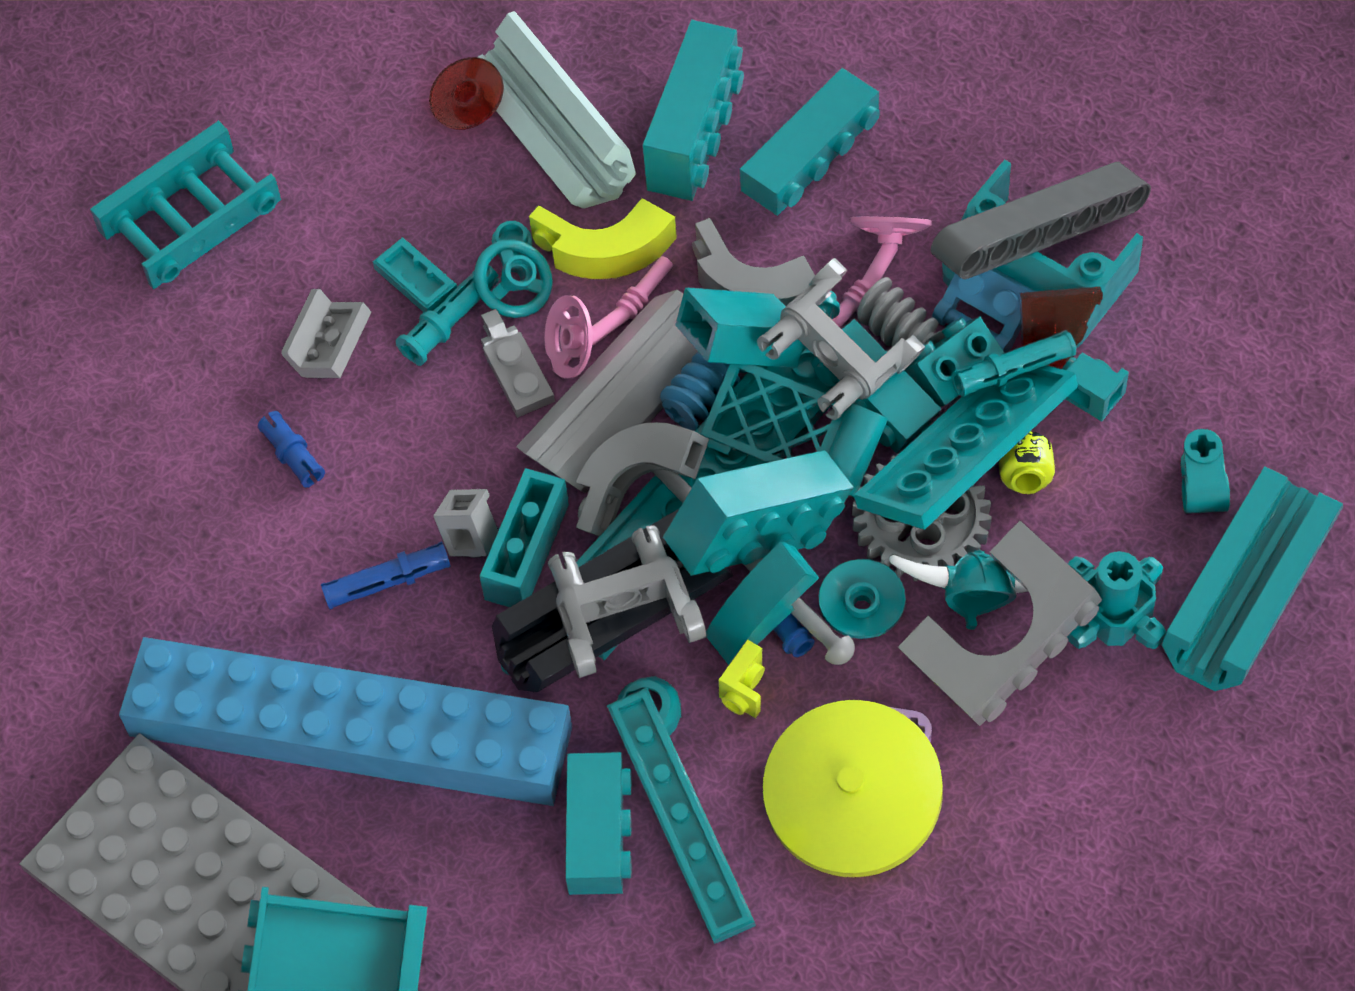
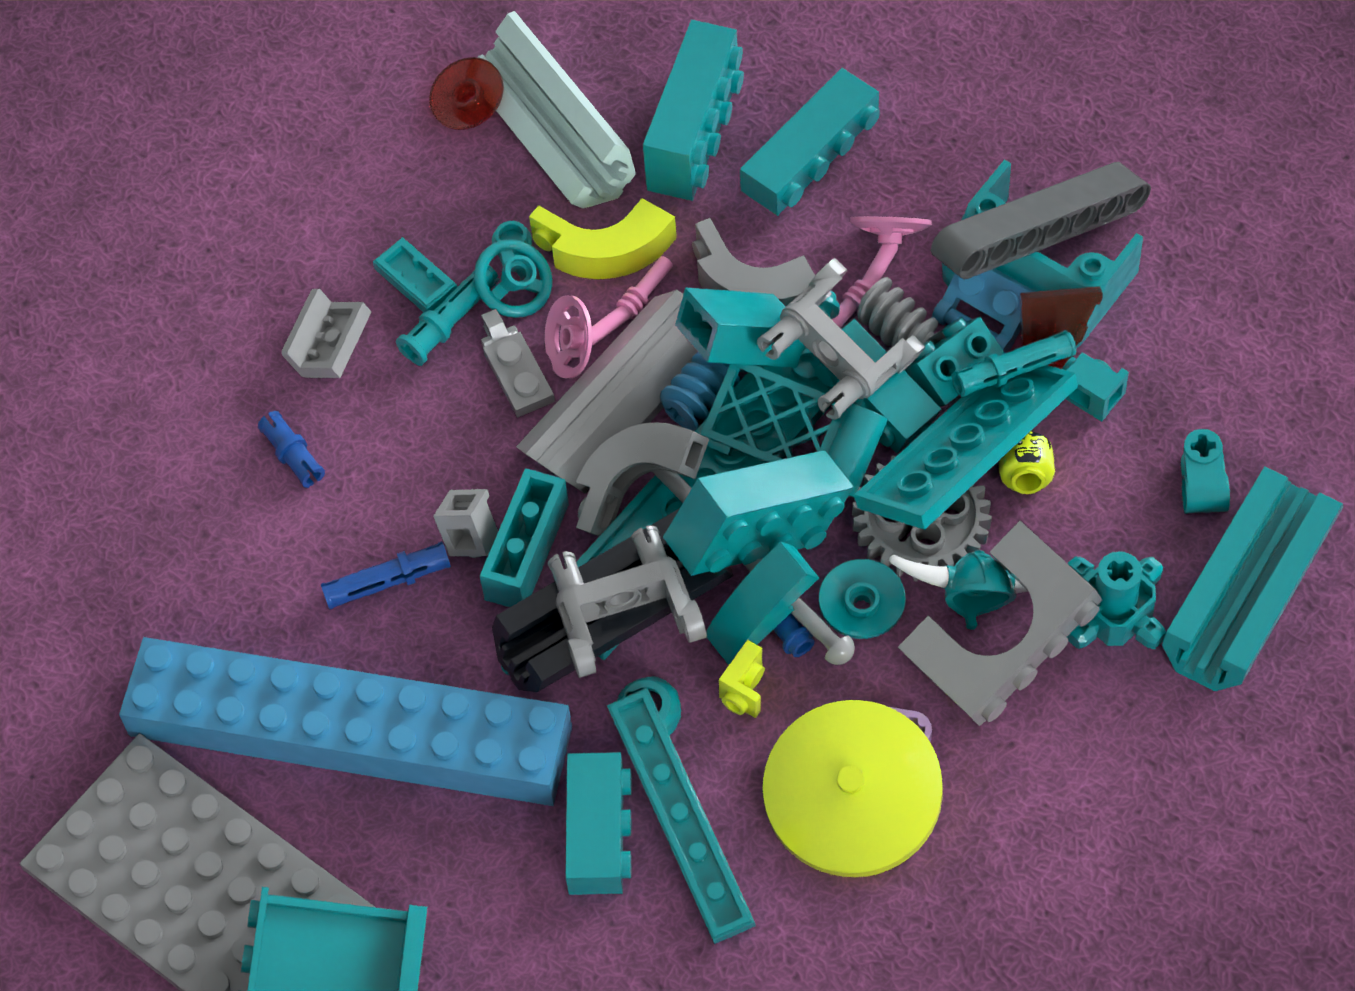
(165, 178): teal fence -> none

